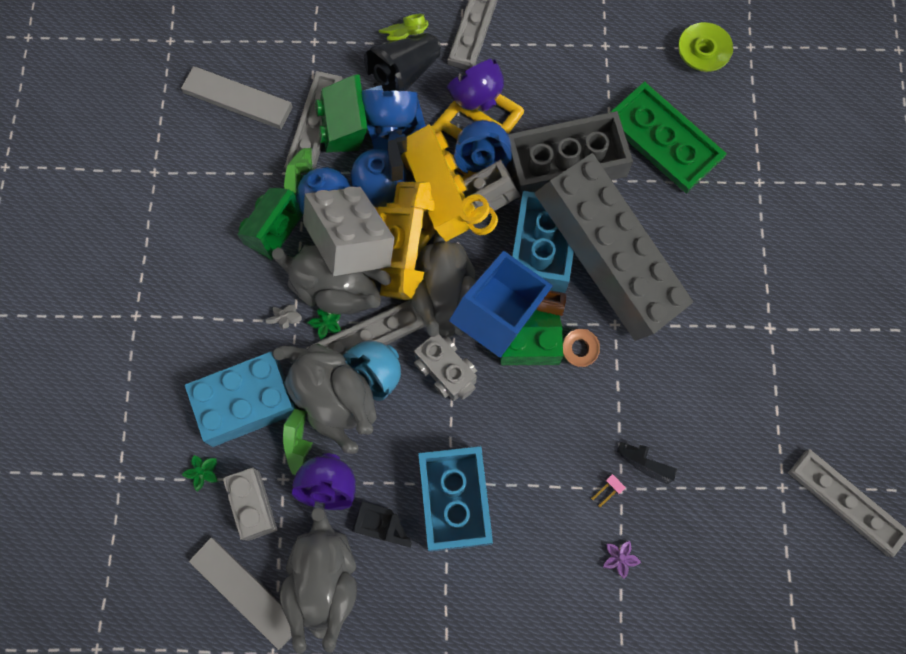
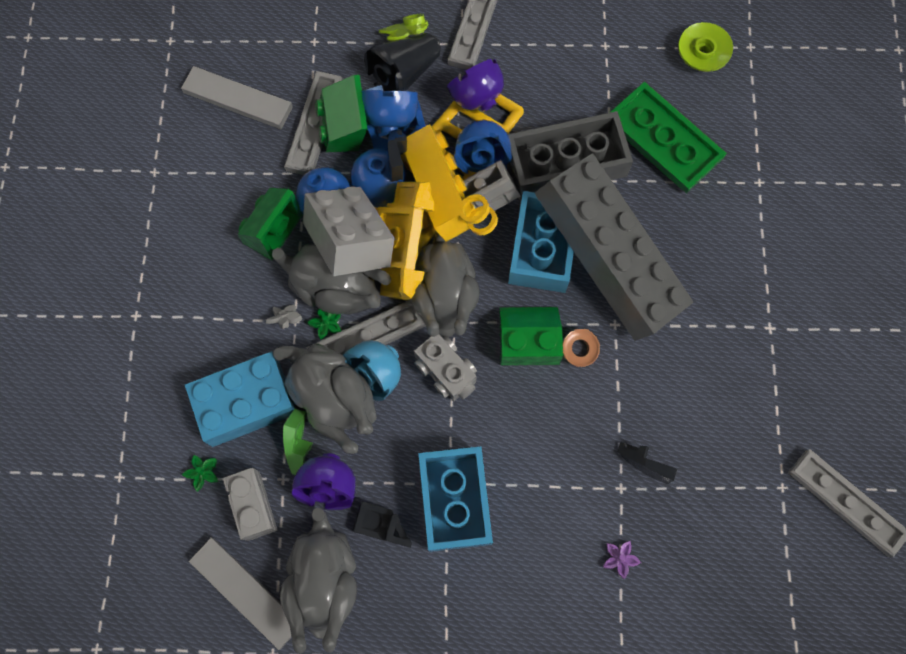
(299, 164): bright green slope -> none
(500, 303): blue piece -> none
(553, 303): reddish brown tile -> none
(615, 484): bright pink piece -> none

